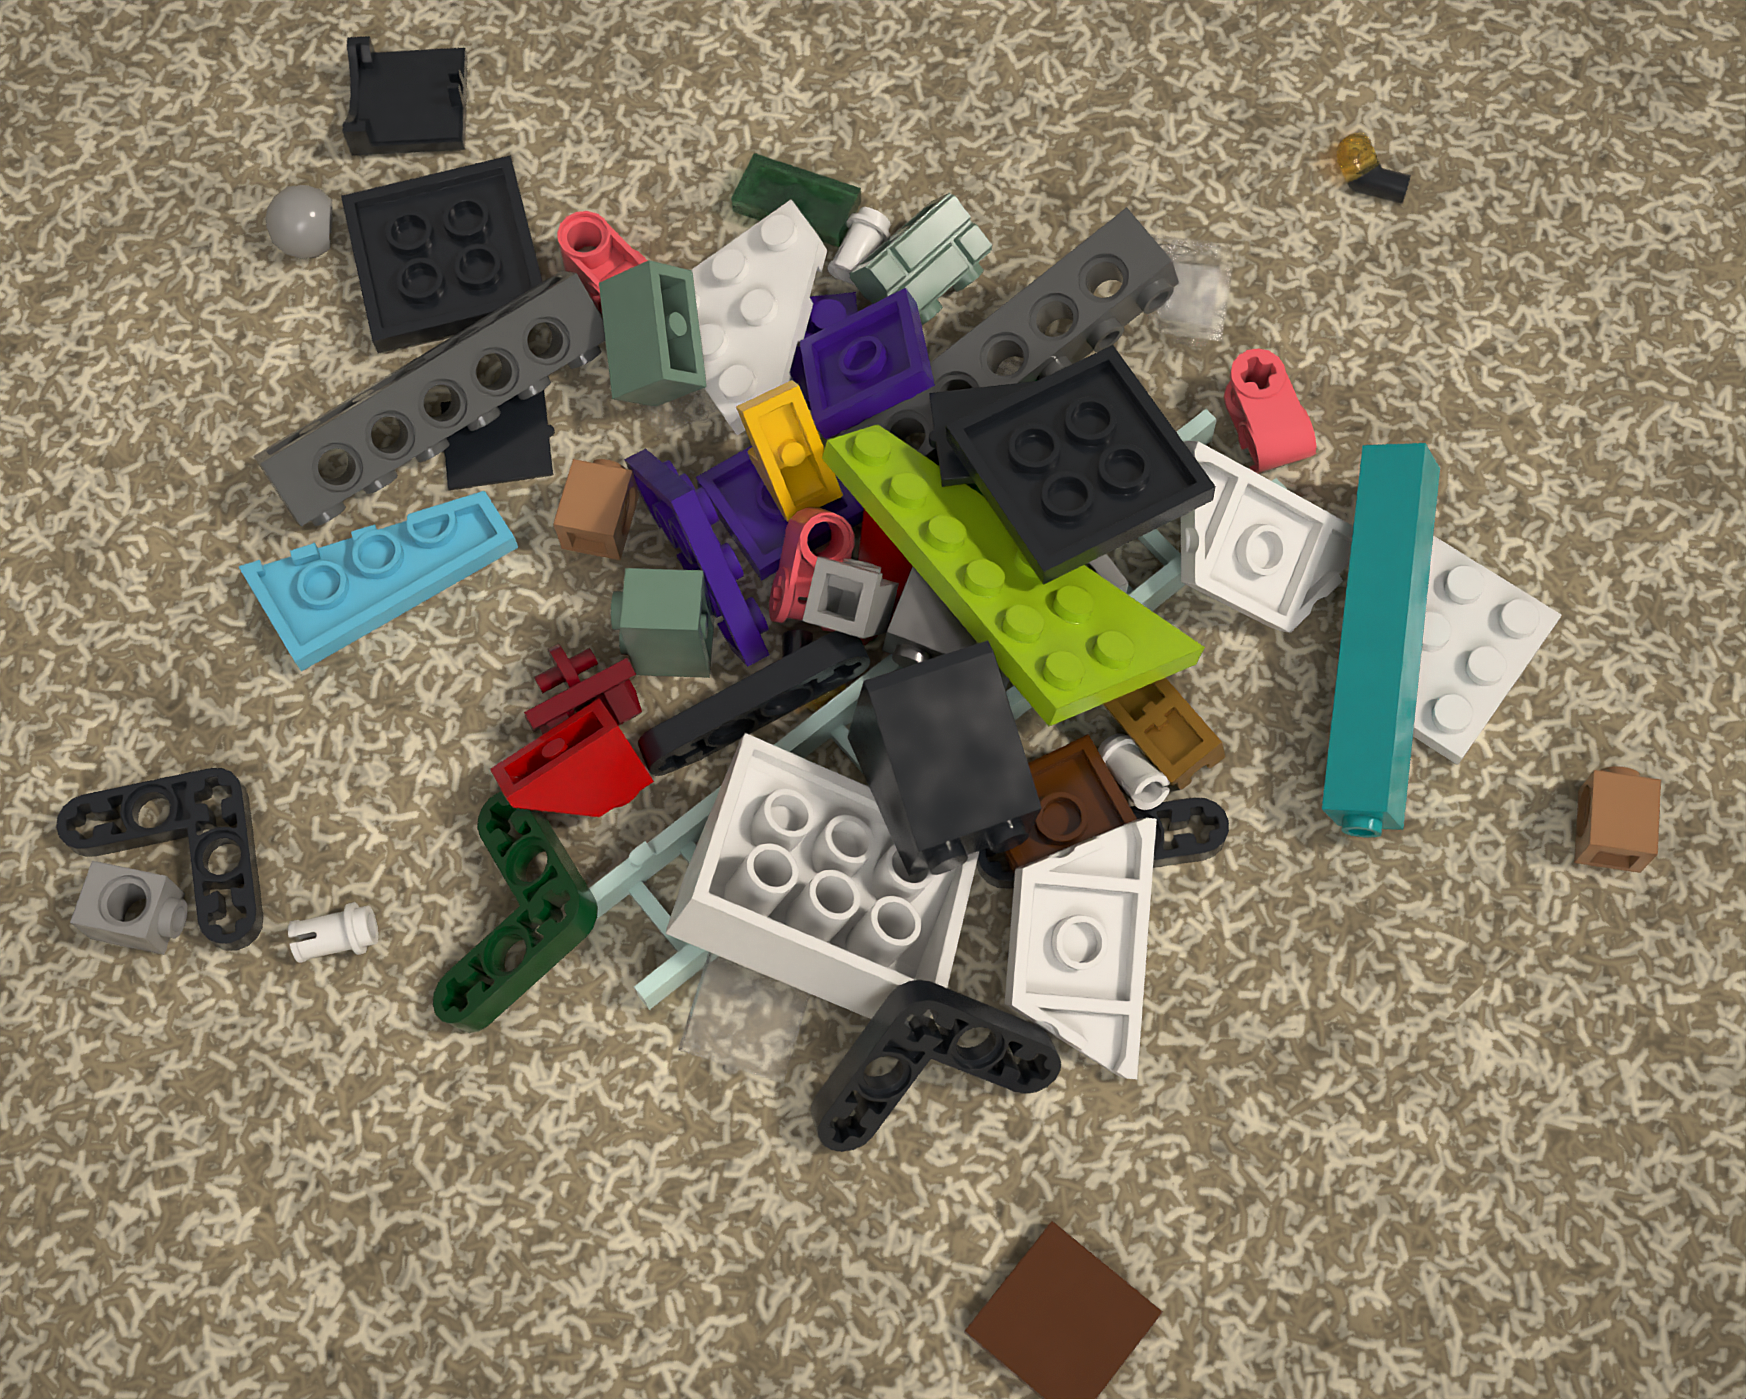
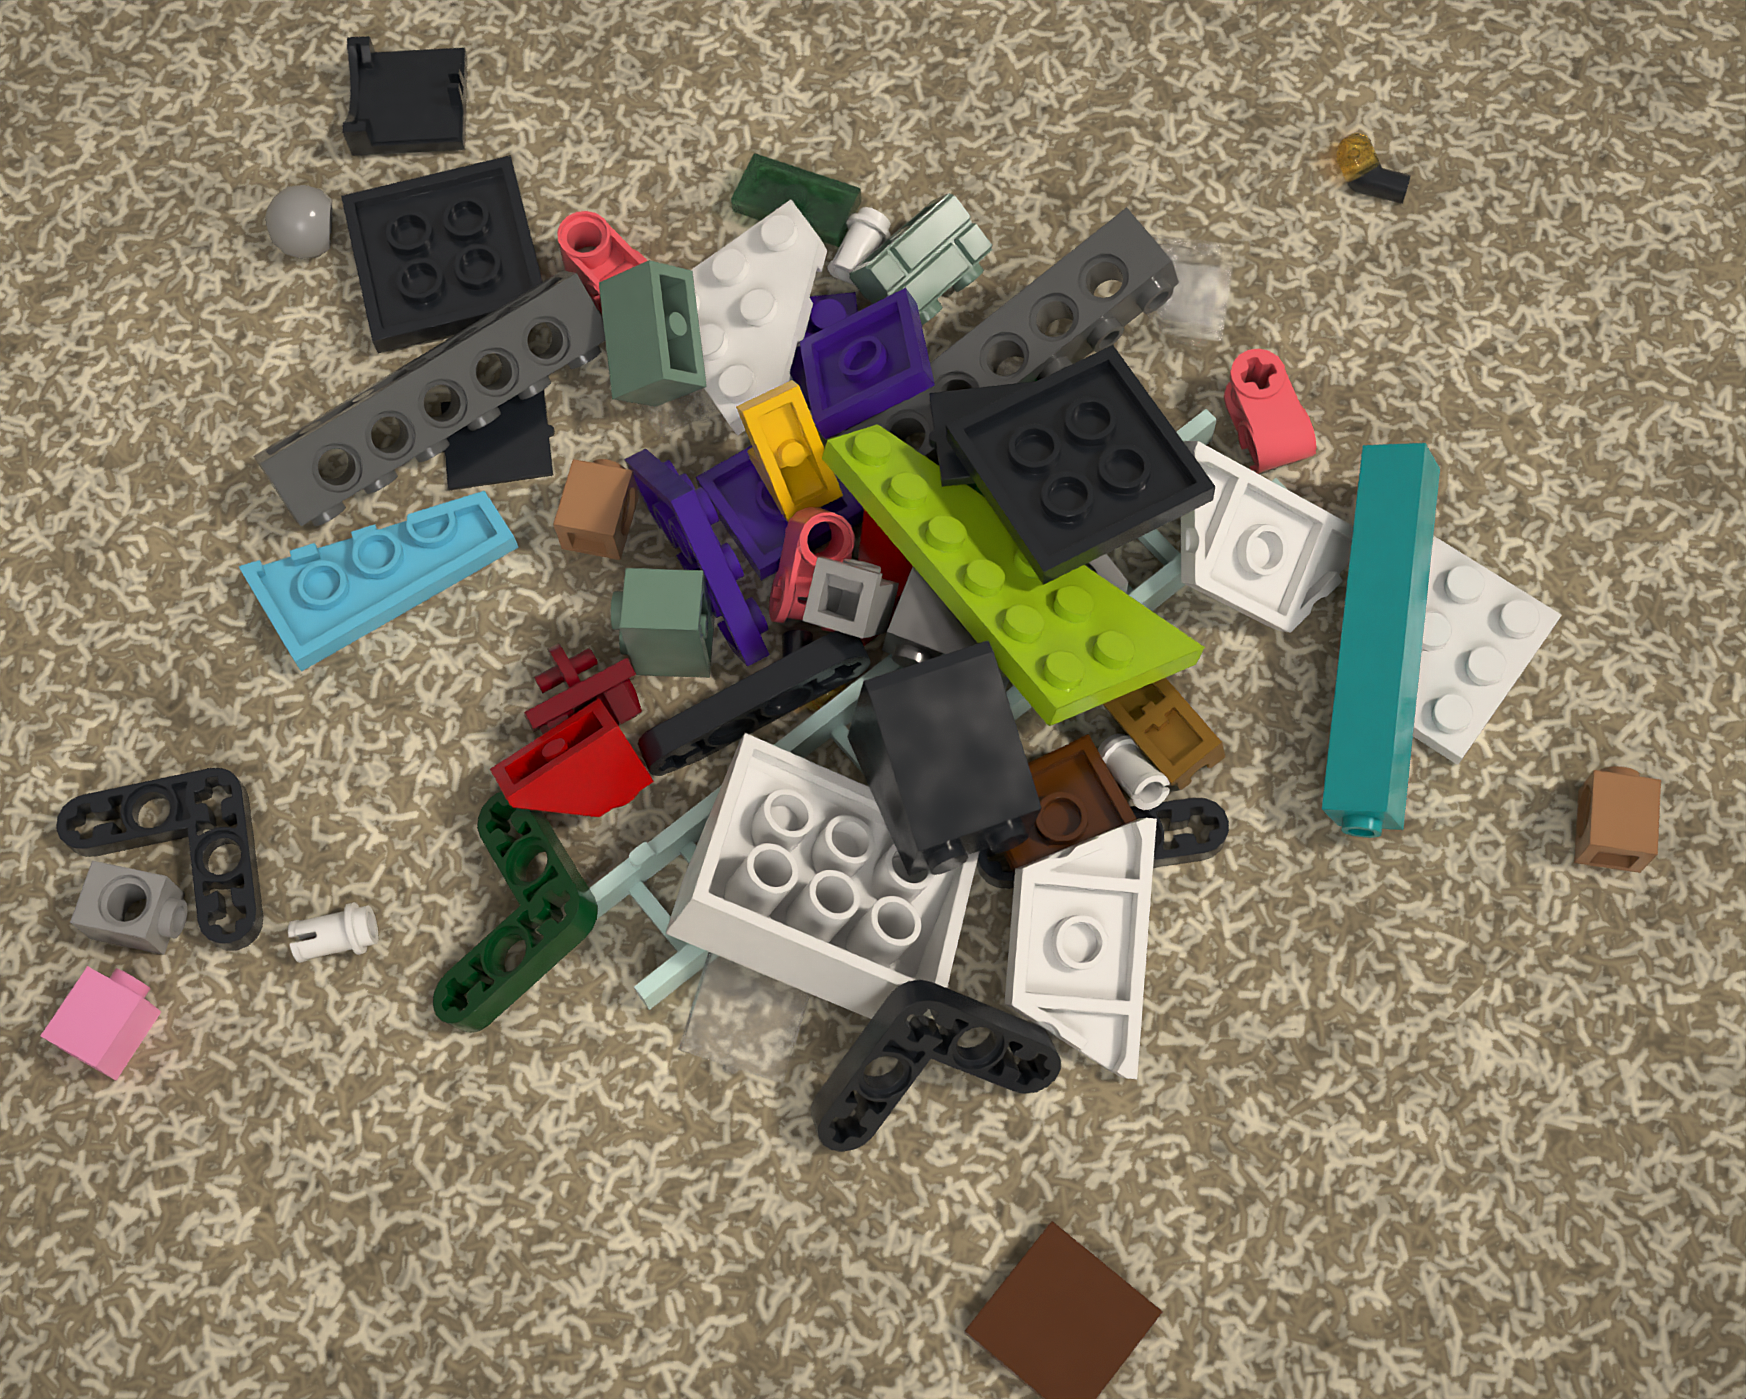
(103, 1020): none -> bright pink brick

